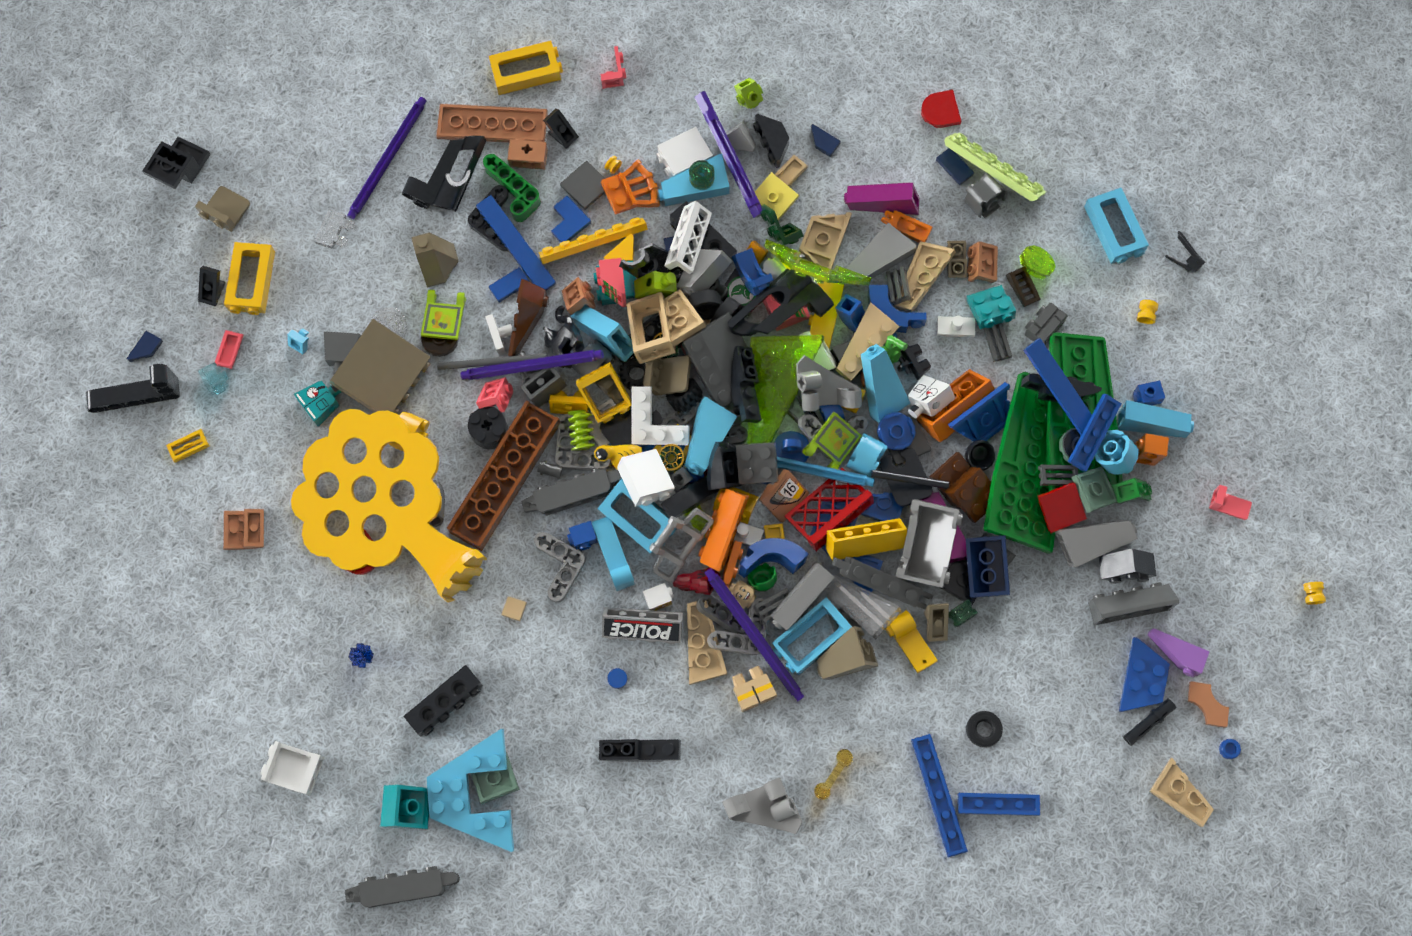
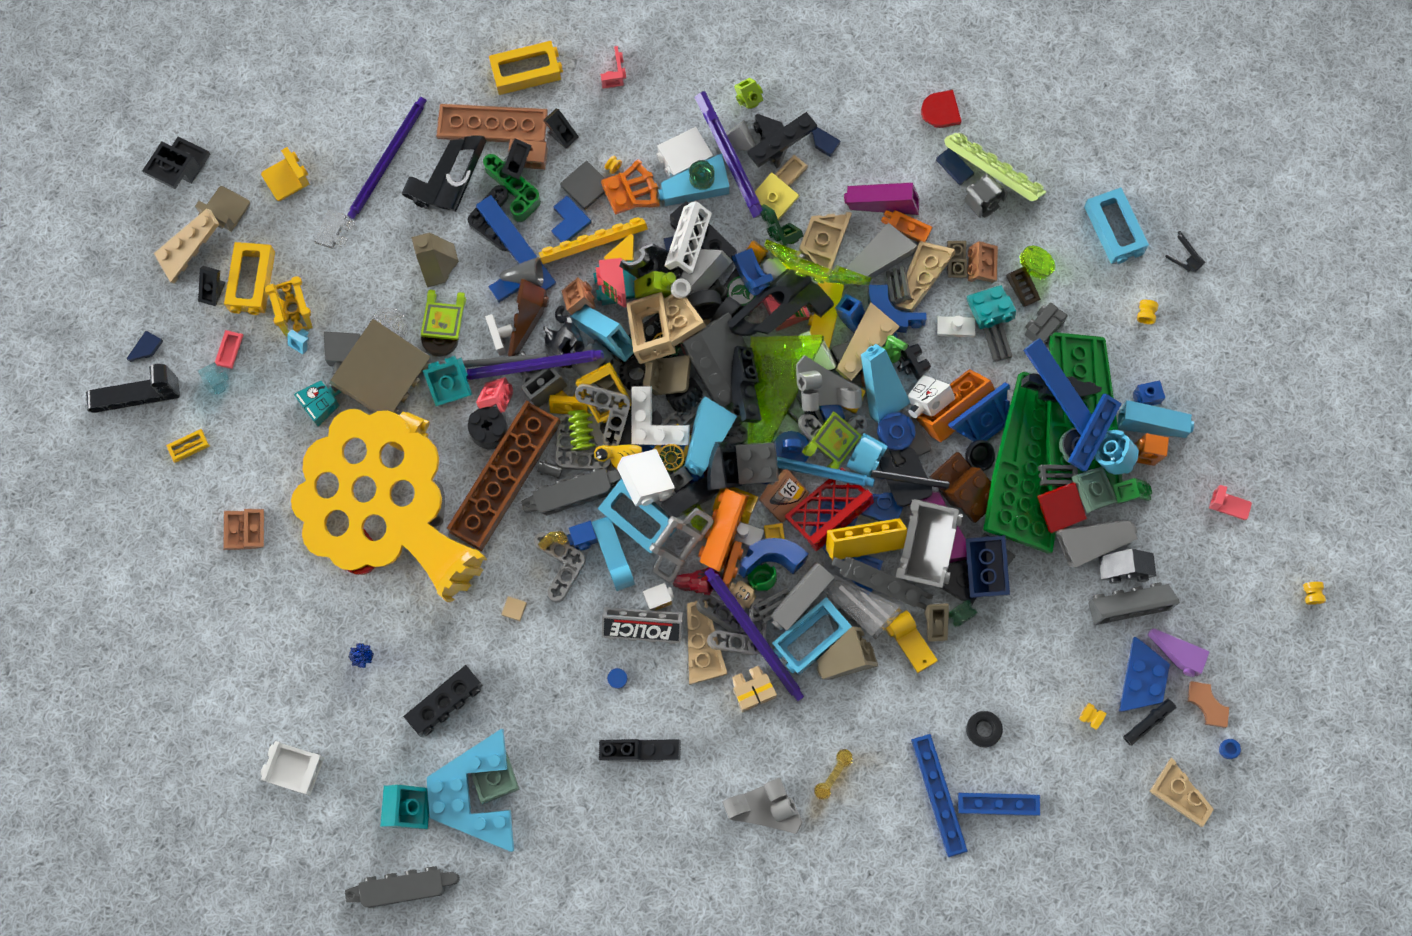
(185, 244): none -> tan wing
(280, 306): none -> yellow piece
(285, 176): none -> yellow bracket
(447, 380): none -> teal plate
(516, 158): none -> black slope
(528, 270): none -> dark grey hat
(557, 536): none -> clear yellow arm
(614, 410): none -> light grey beam
(680, 288): none -> white tile
(782, 139): none -> black plate
(1091, 715): none -> yellow wheel

